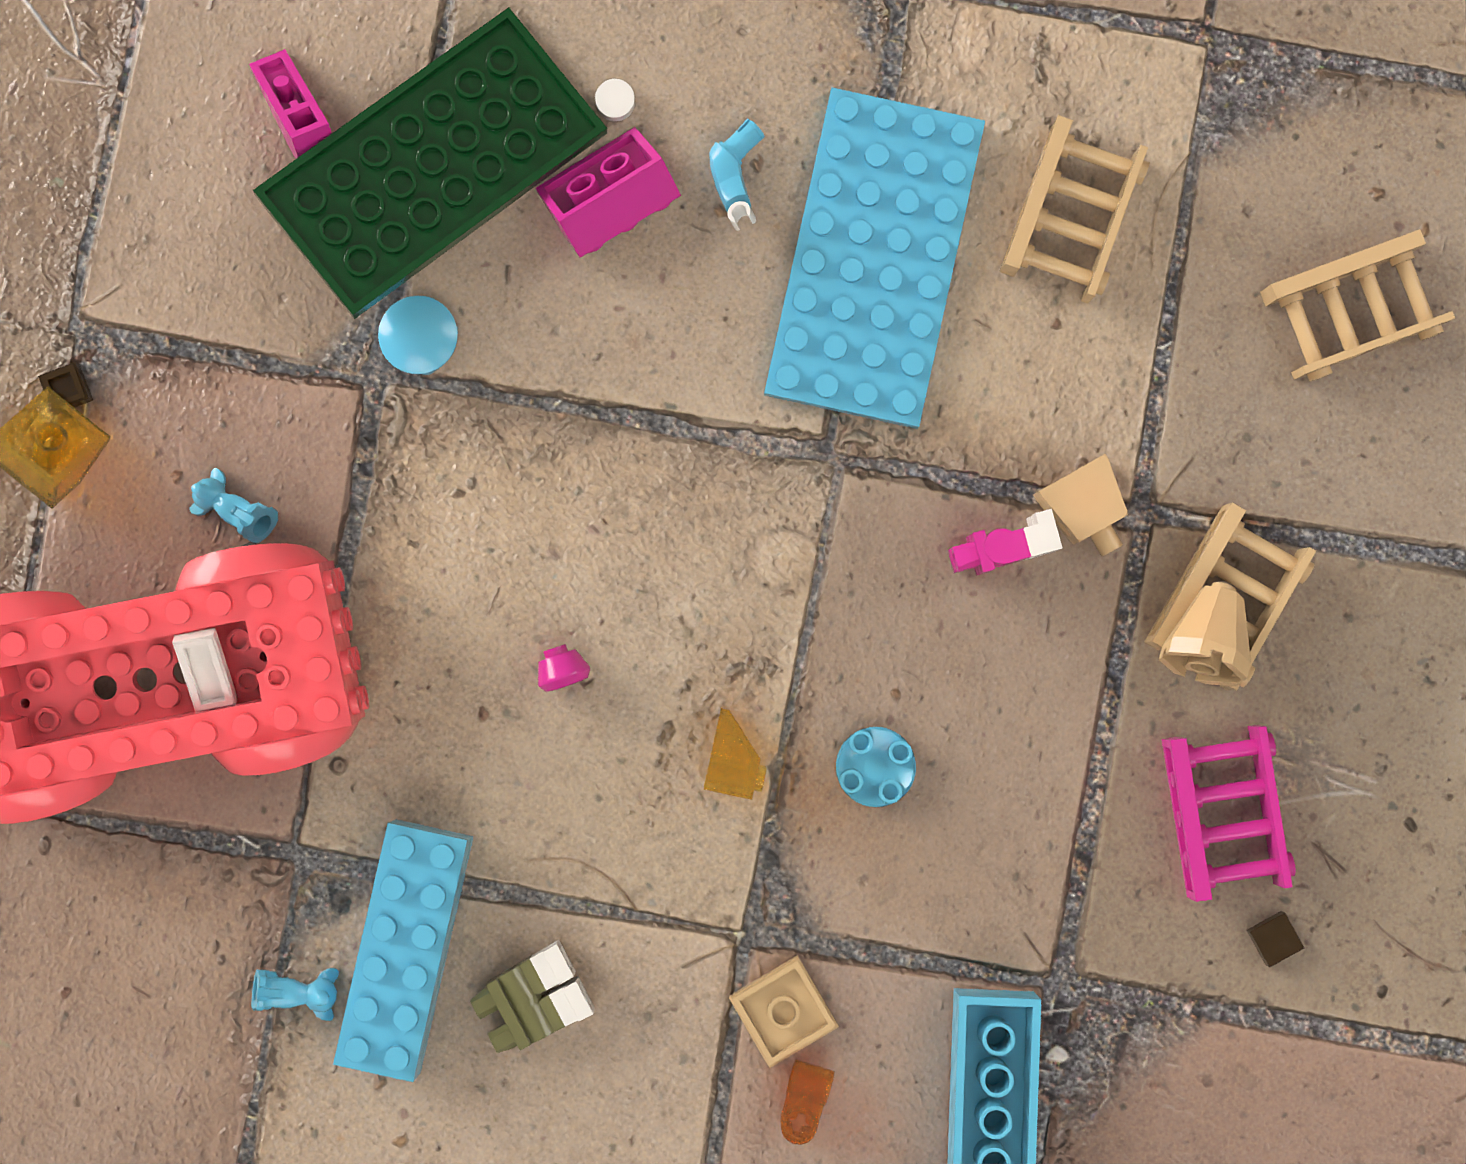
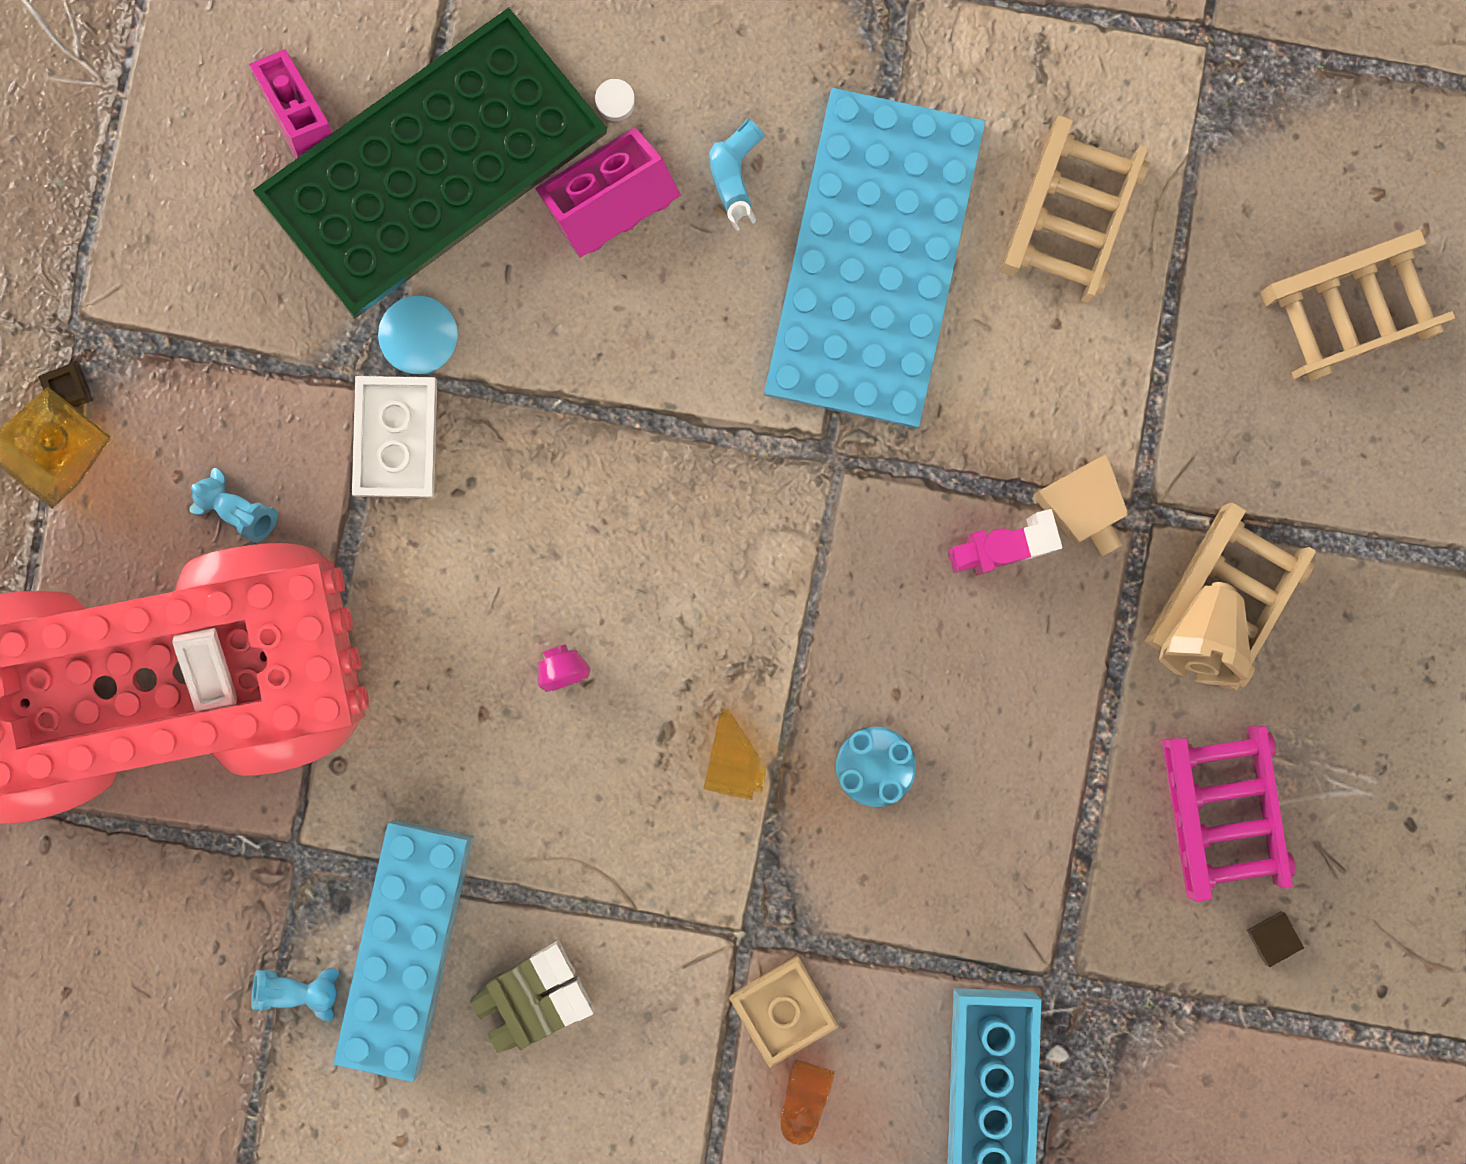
(394, 437): none -> white plate

